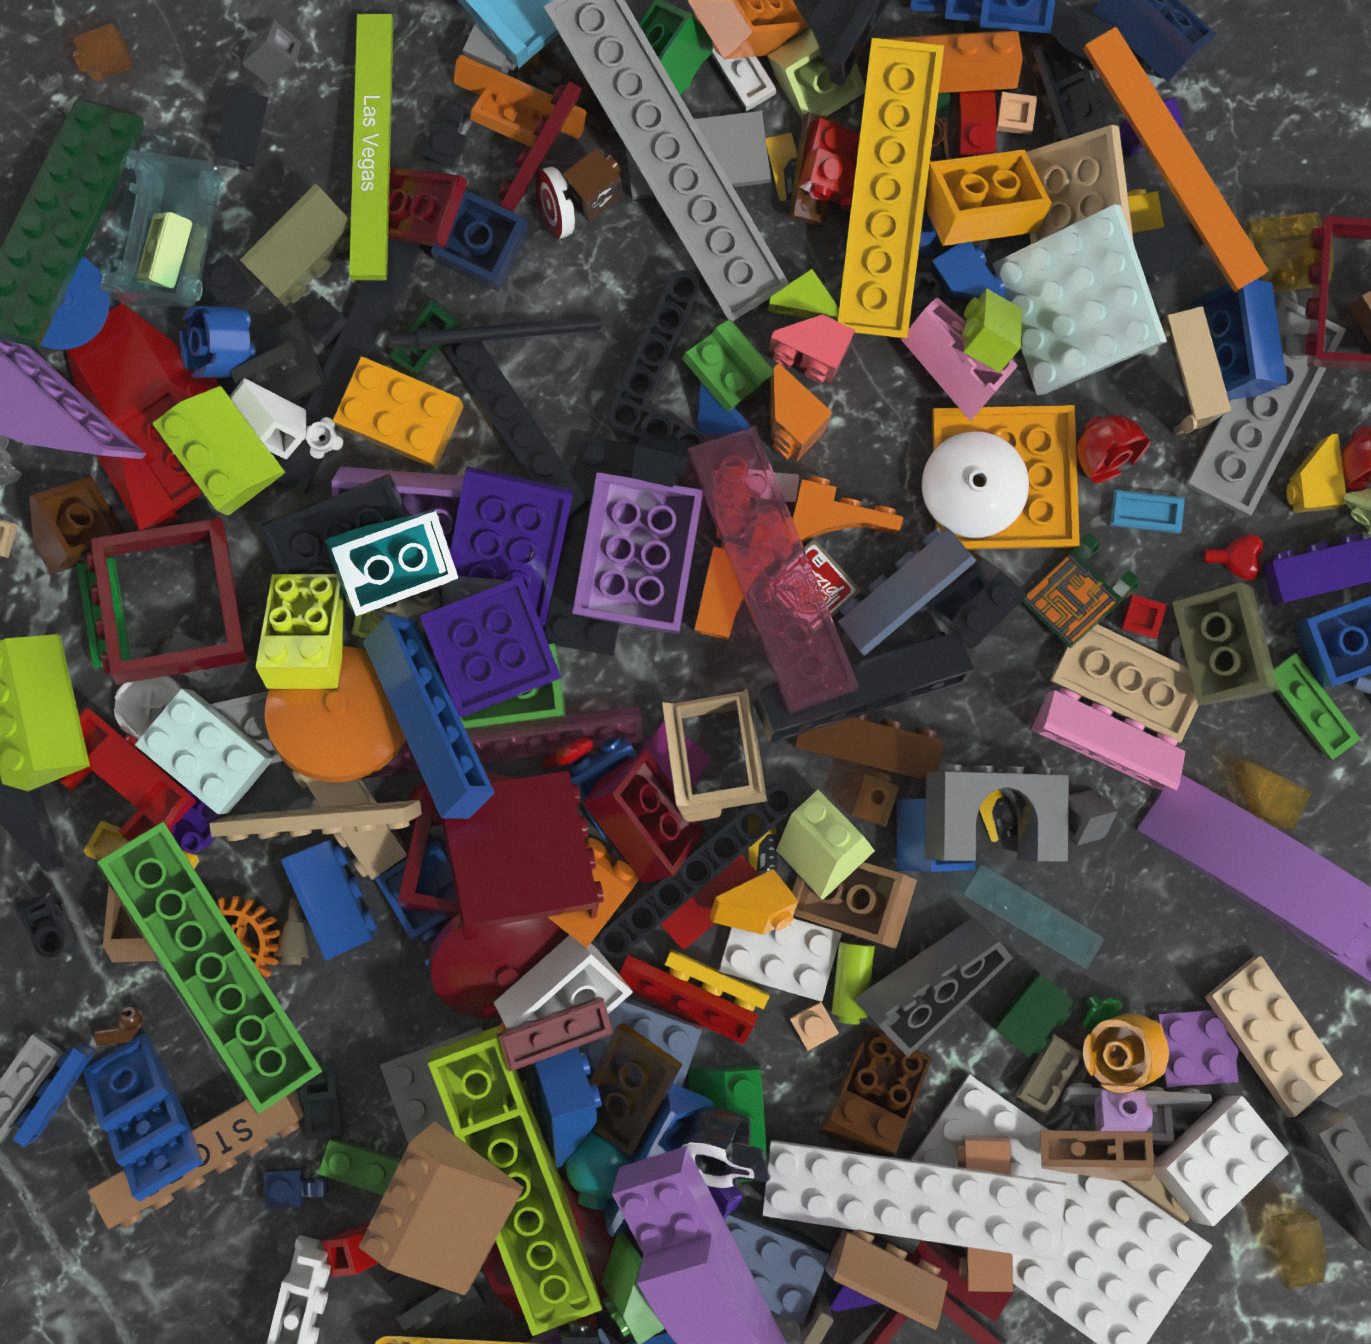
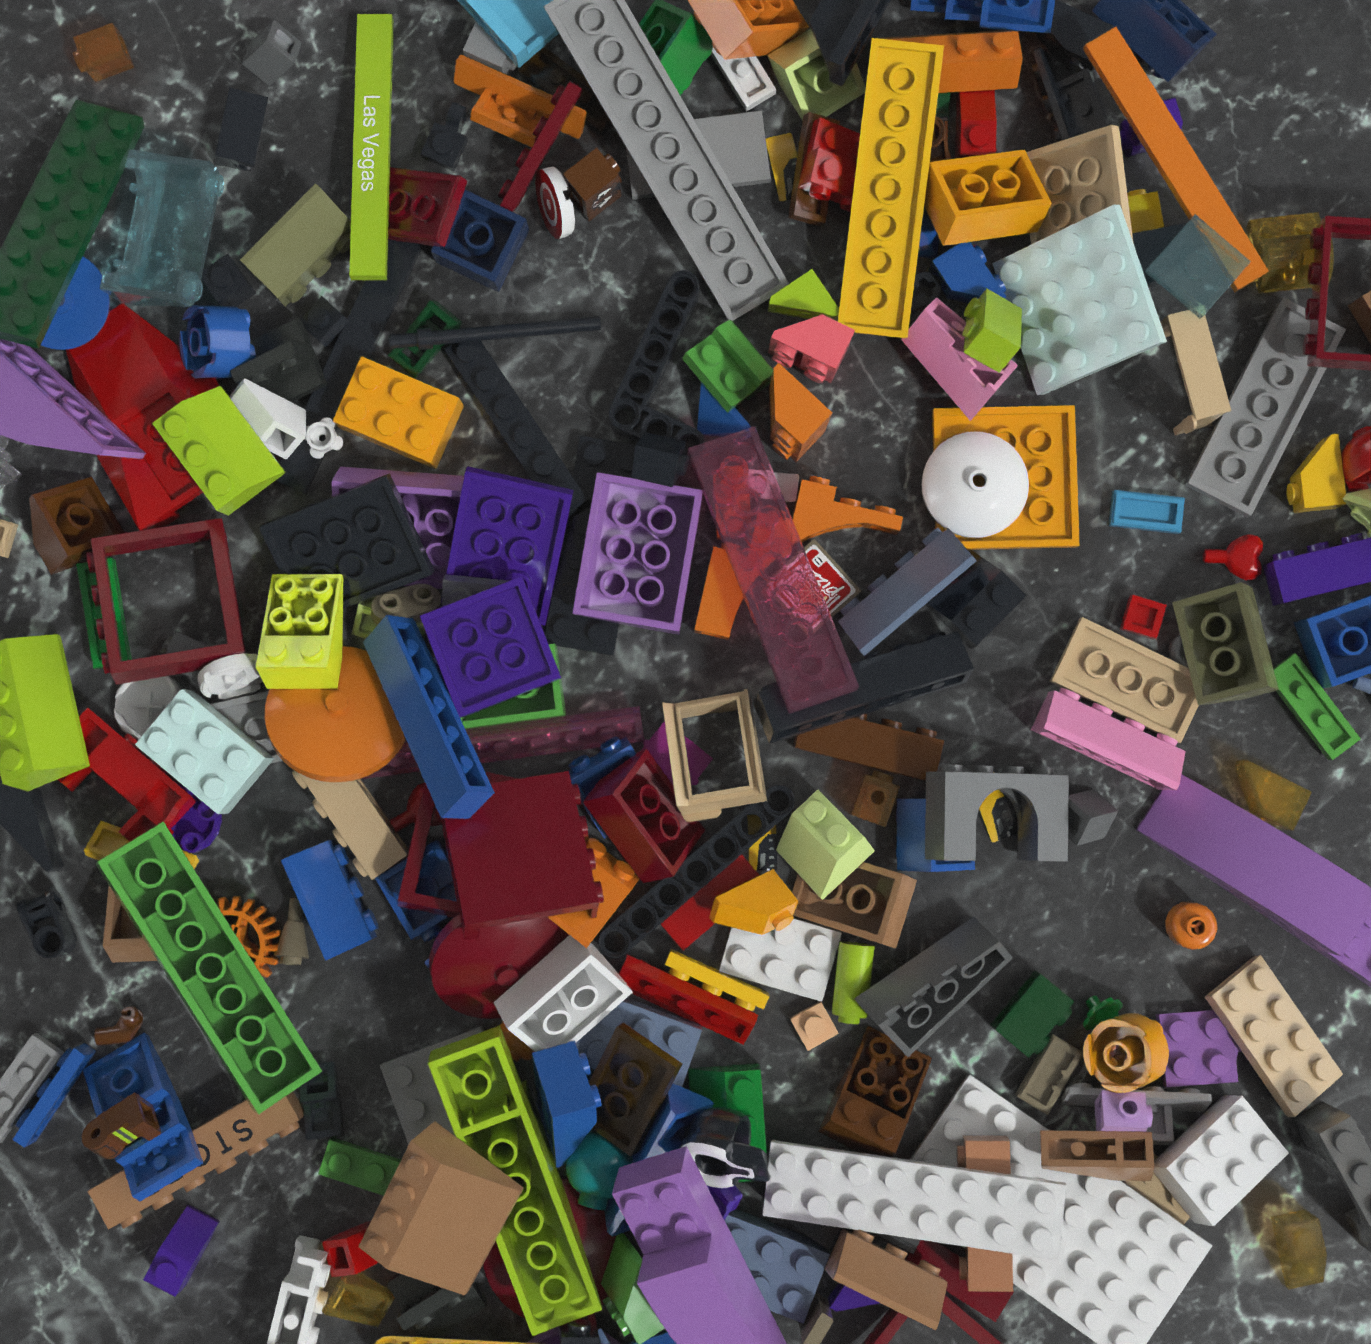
(121, 1126): none -> reddish brown leg
(164, 250): yellowish green slope -> none
(181, 1251): none -> dark purple slope
(230, 677): none -> white tile
(287, 1187): dark blue plate -> none
(329, 819): tan plate -> none
(359, 1300): none -> clear yellow slope
(391, 560): teal slope -> none
(554, 1033): dark red tile -> none
(567, 754): red rock -> none
(1016, 113): light nougat plate -> none
(1033, 916): clear light blue plate -> none
(1074, 596): flag -> none
(1108, 445): red cylinder -> none
(1179, 924): none -> orange head
(1197, 266): none -> clear light blue tile
(1245, 338): blue slope -> none

